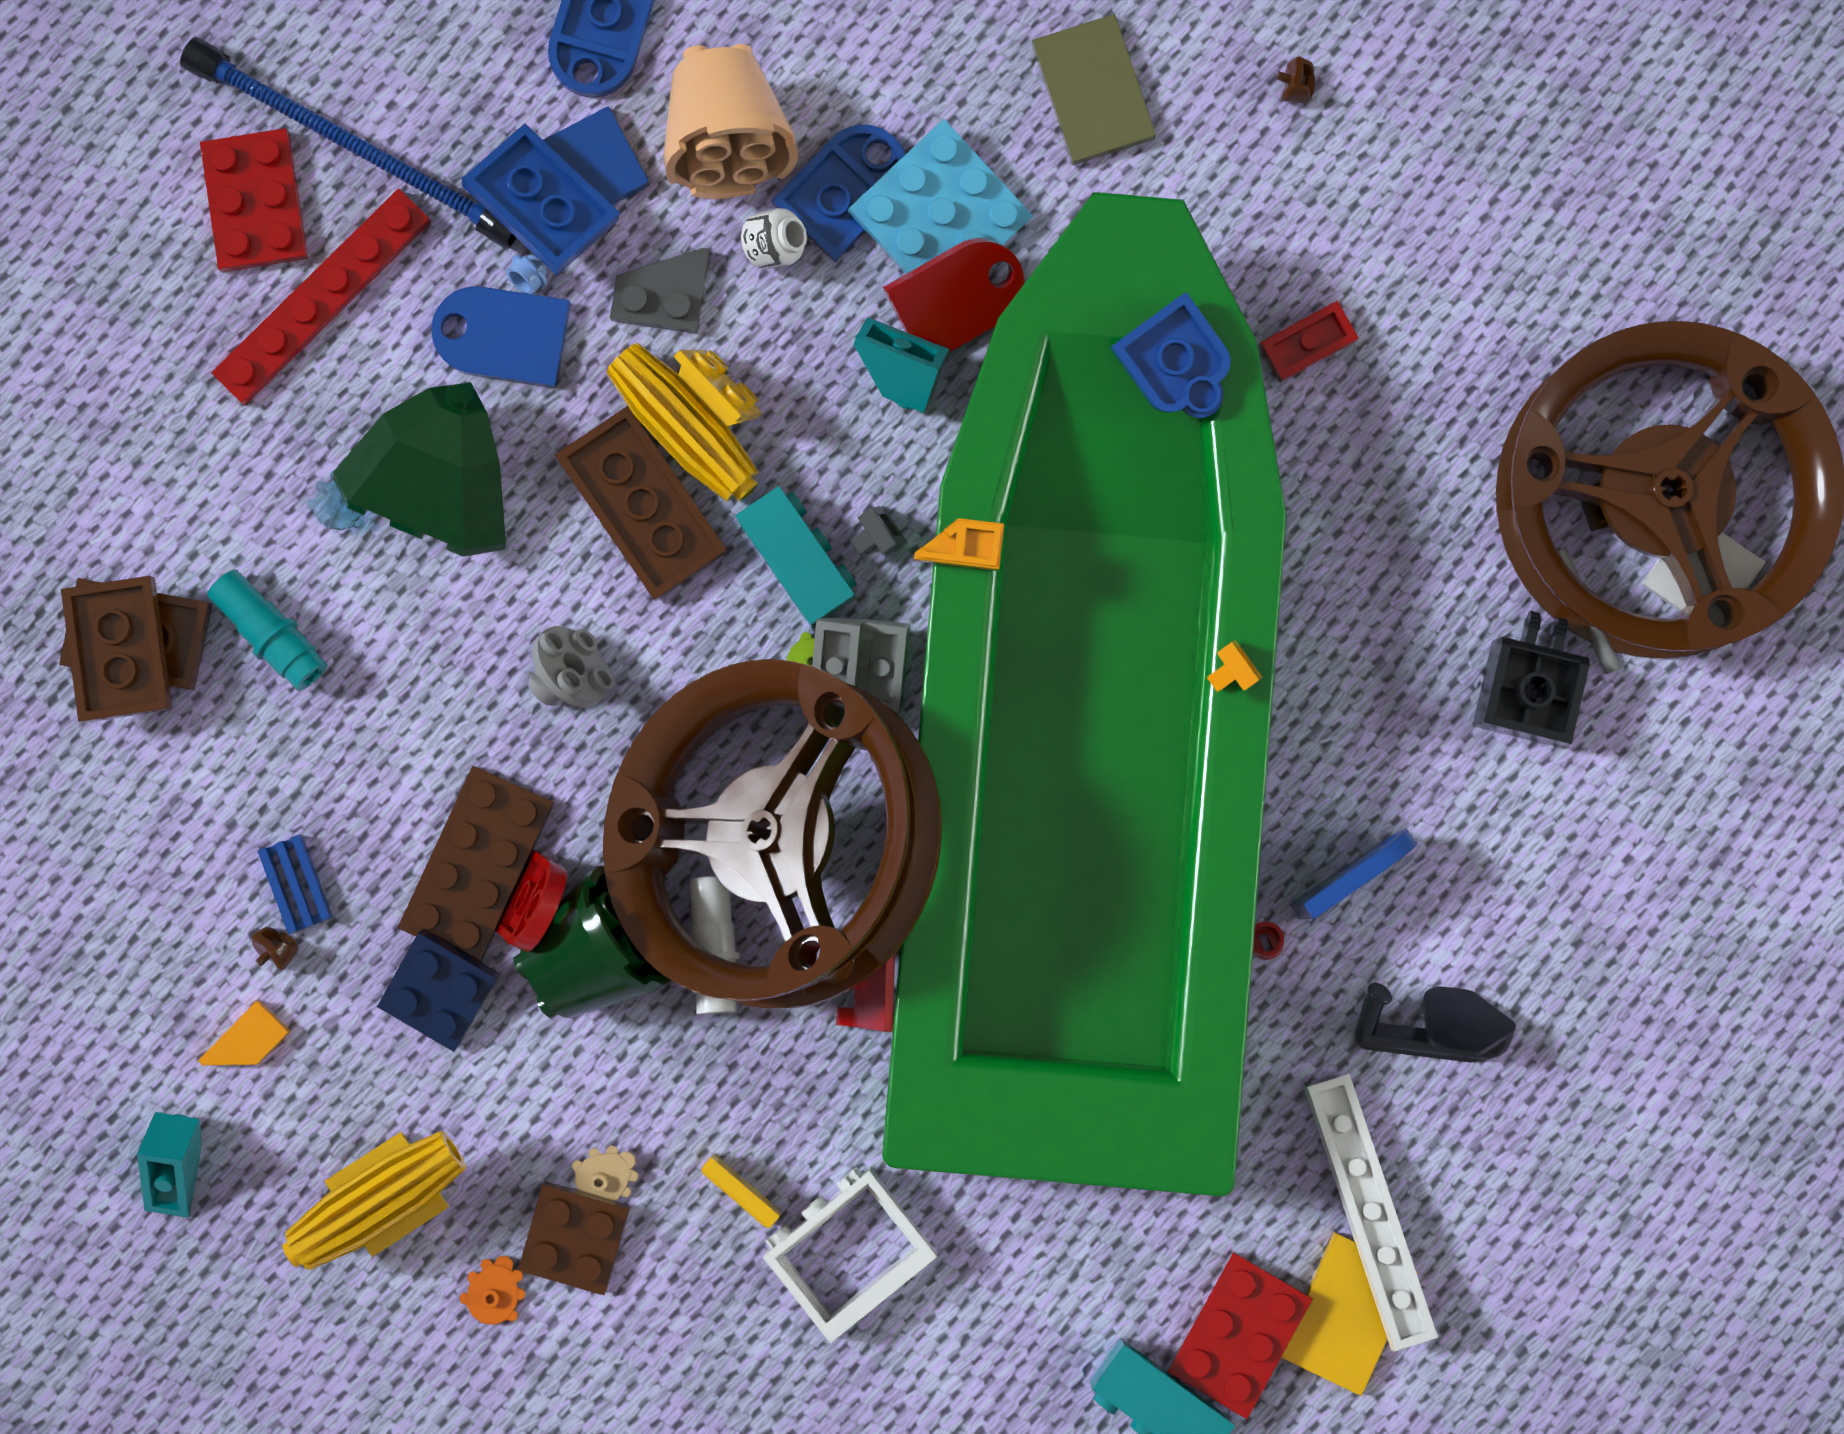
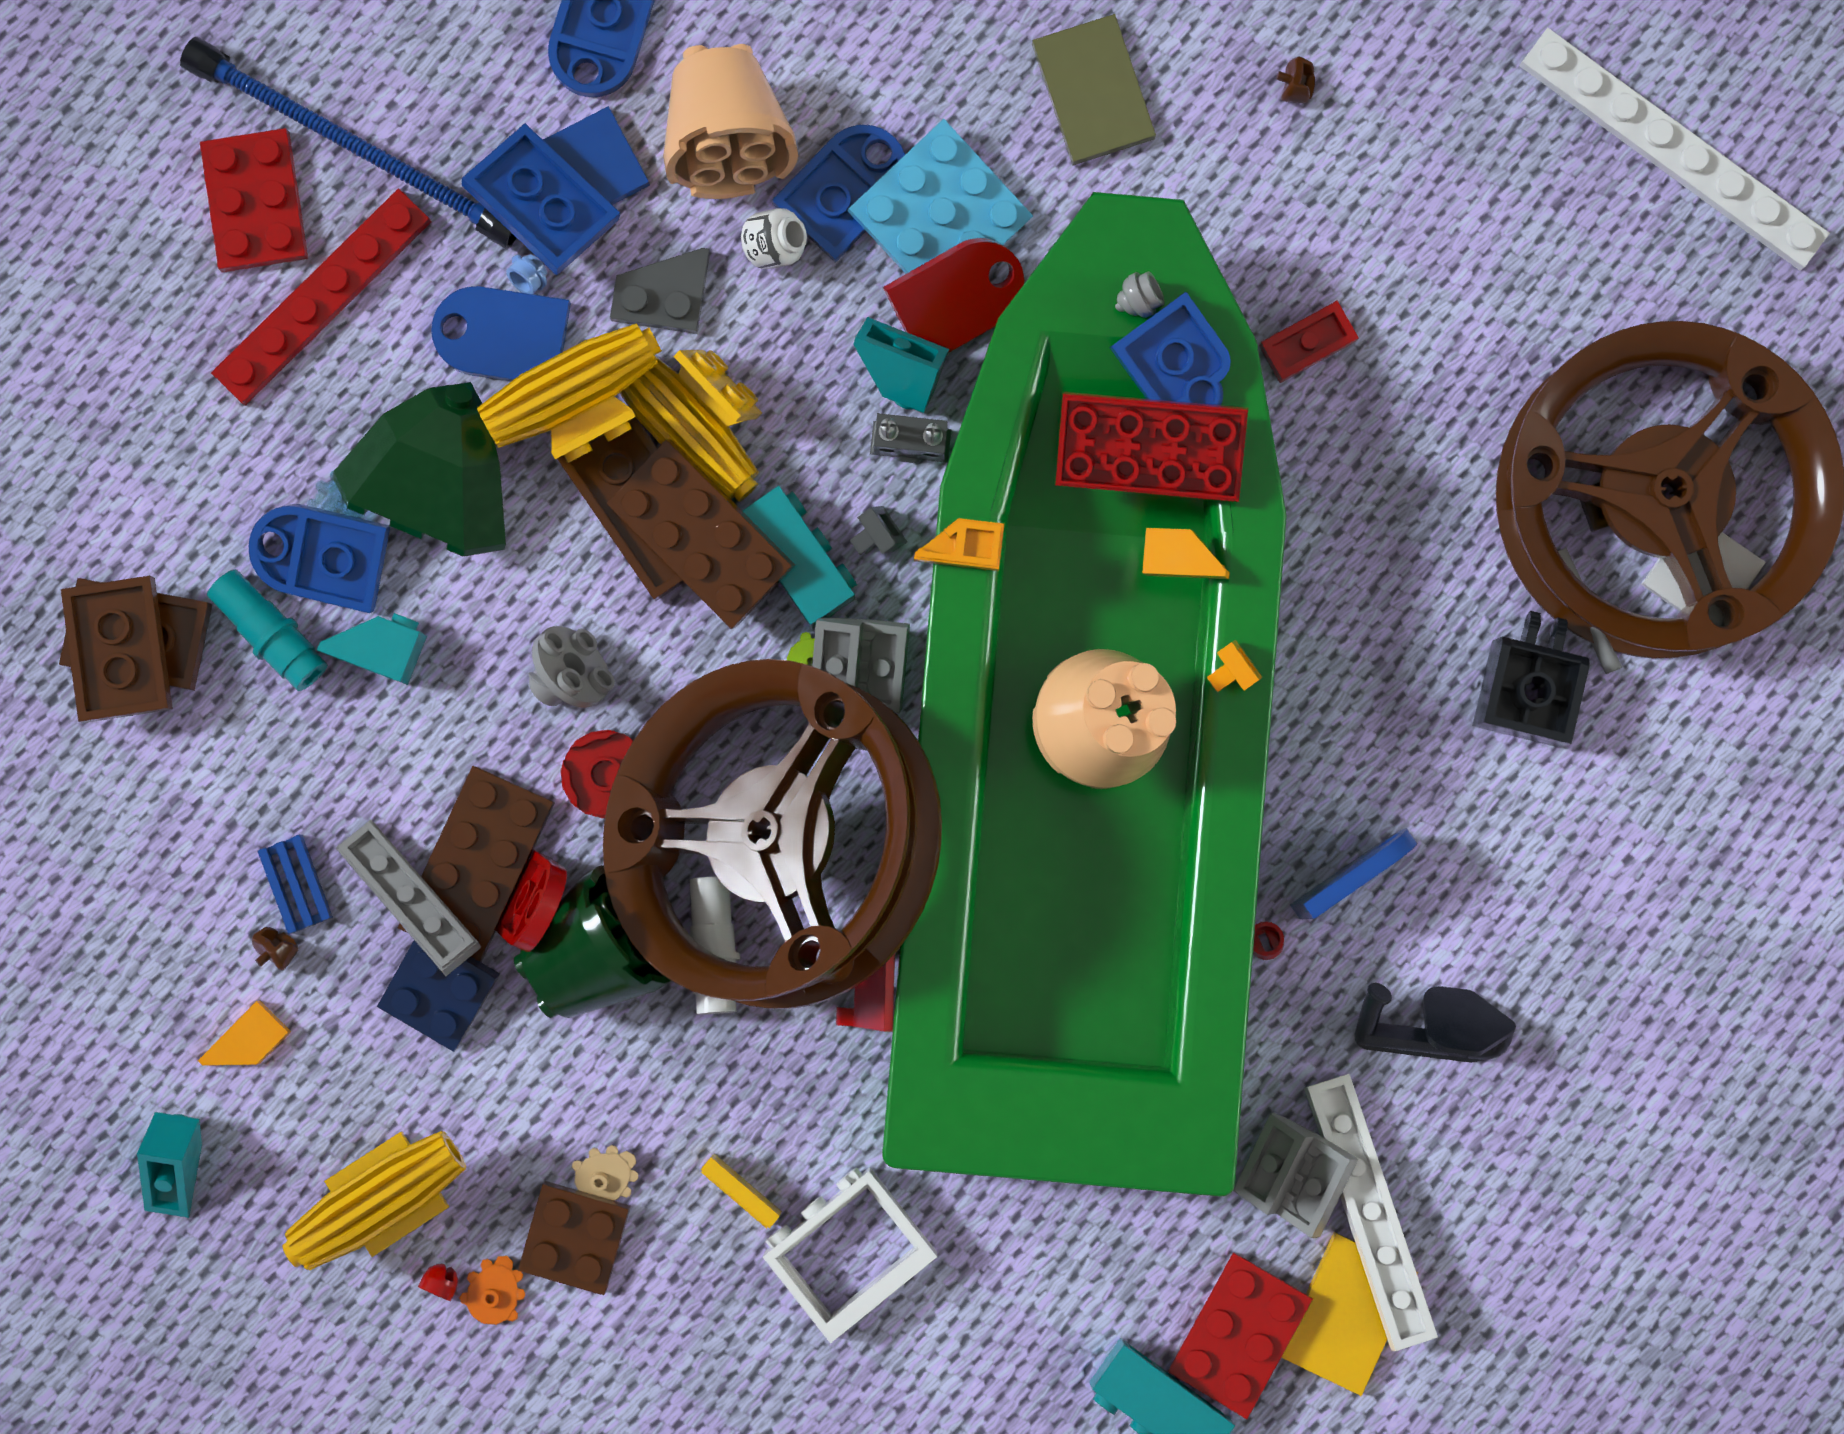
(323, 555): none -> blue tile
(379, 646): none -> teal slope
(408, 897): none -> light grey tile
(440, 1281): none -> red hinge
(573, 393): none -> yellow plate
(583, 762): none -> red tile
(700, 533): none -> reddish brown plate
(910, 438): none -> dark grey piece
(1080, 725): none -> light nougat cone
(1140, 295): none -> light grey plate
(1151, 446): none -> red tile
(1179, 555): none -> light orange tile
(1295, 1175): none -> light grey slope
(1674, 149): none -> white plate

